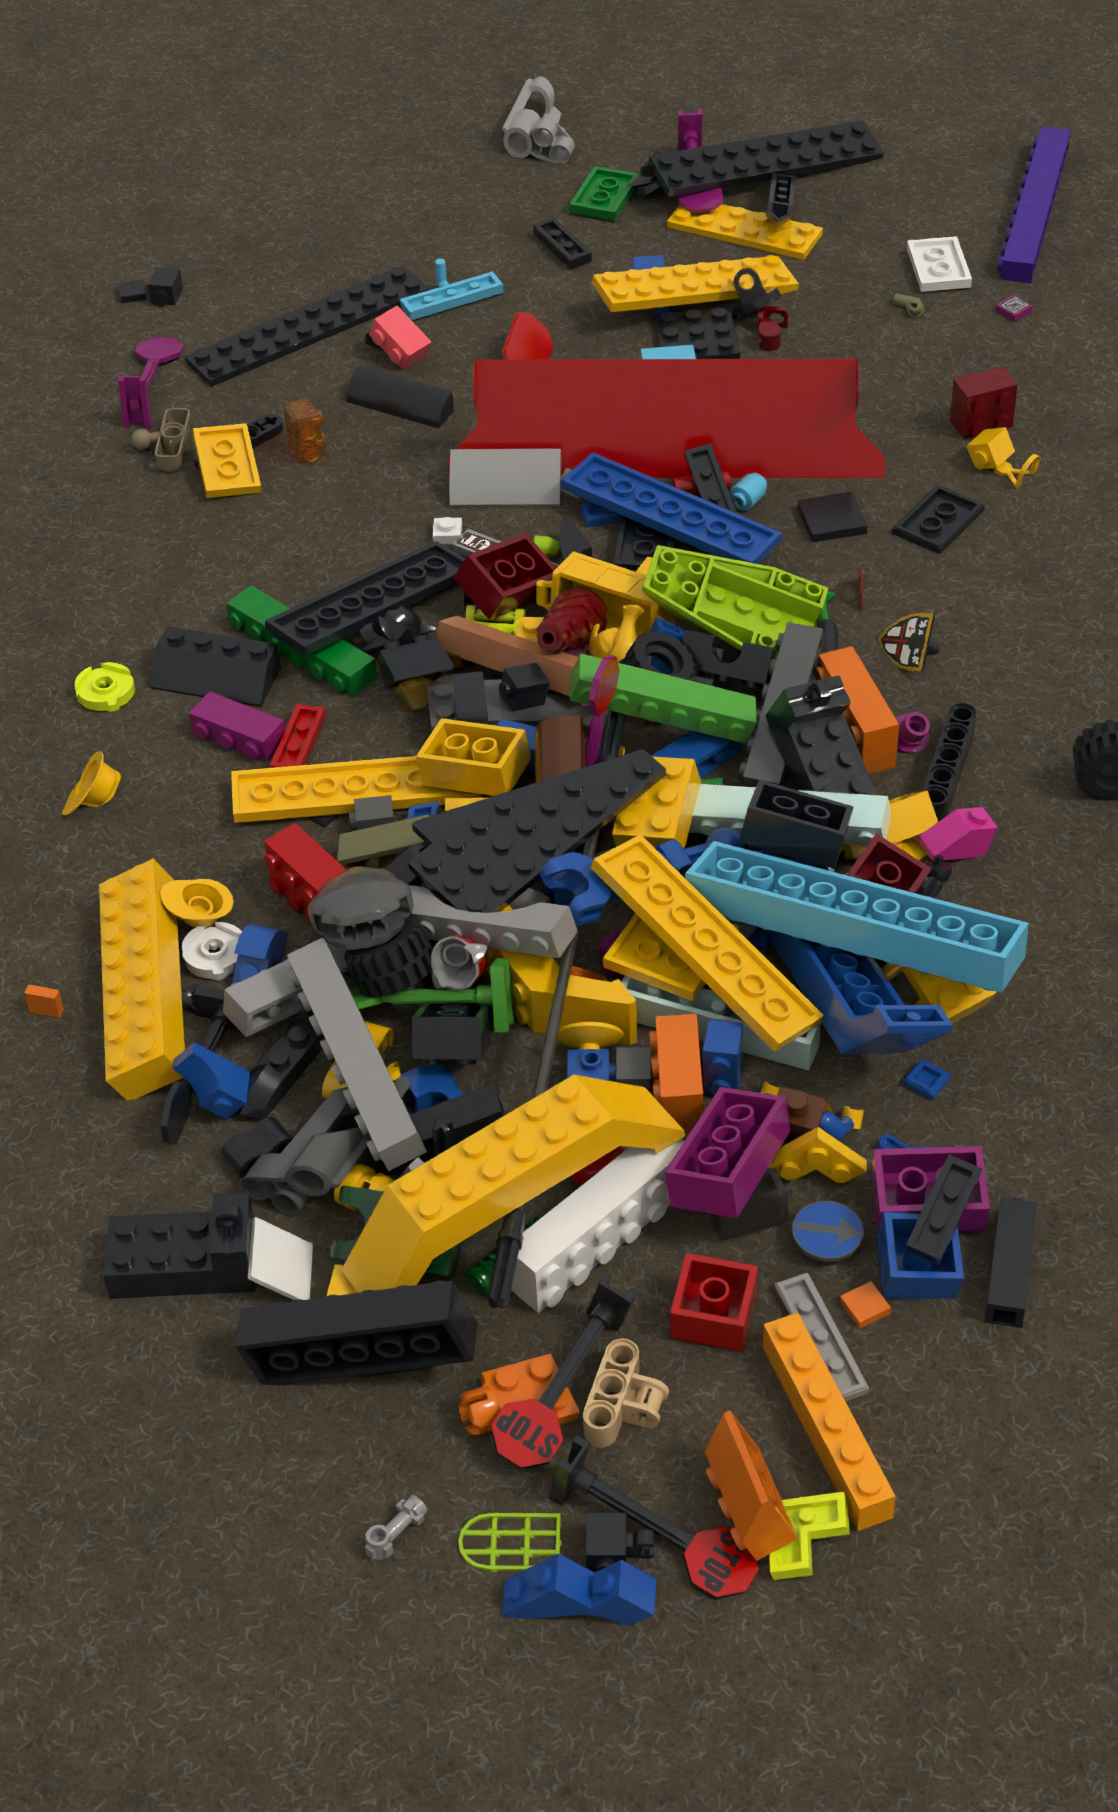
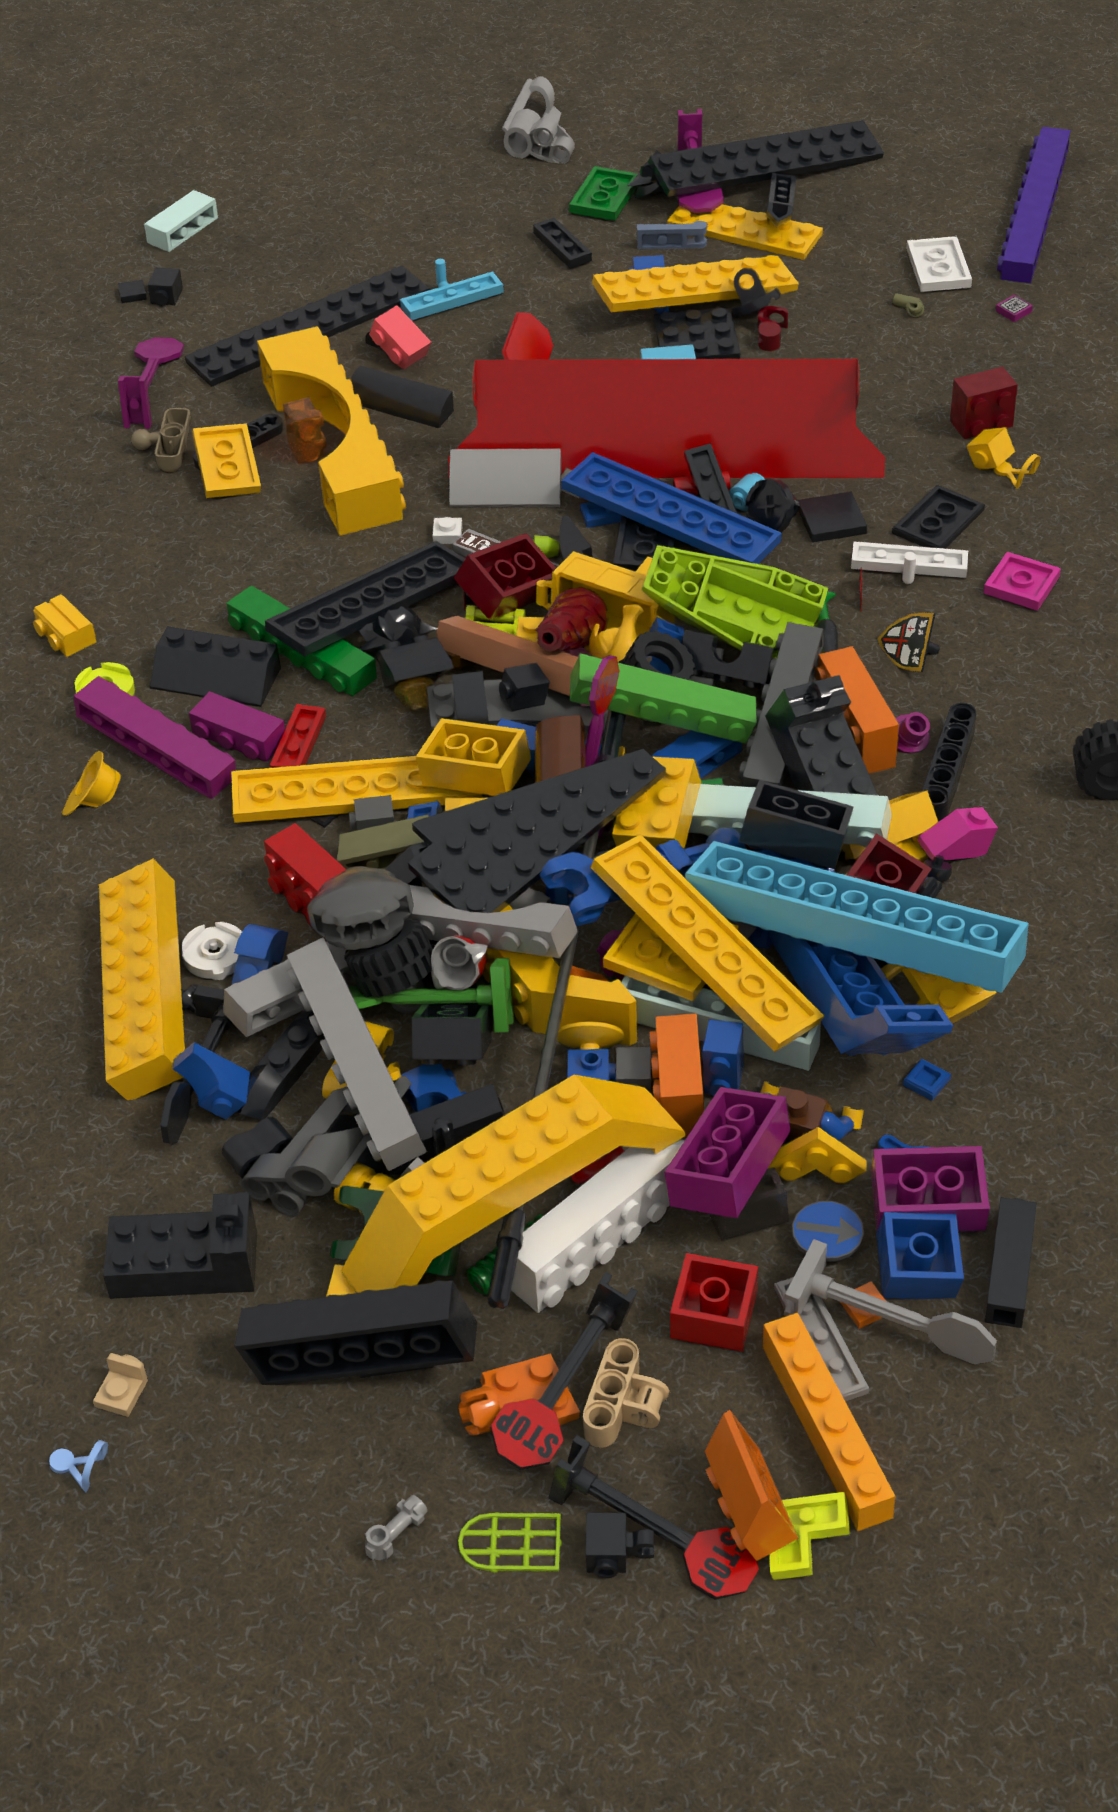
(44, 1001): orange tile -> none
(63, 626): none -> yellow brick
(64, 1461): none -> light blue piece
(122, 1385): none -> tan bracket
(154, 737): none -> magenta brick
(181, 220): none -> light aqua brick
(197, 901): yellow piece -> none
(280, 1260): white piece -> none
(358, 476): none -> yellow arch
(568, 1589): blue arch -> none
(671, 236): none -> sand blue plate
(771, 504): none -> black tile
(909, 560): none -> white plate
(943, 1210): black plate -> none
(949, 1332): none -> light grey piece
(1022, 581): none -> dark pink plate

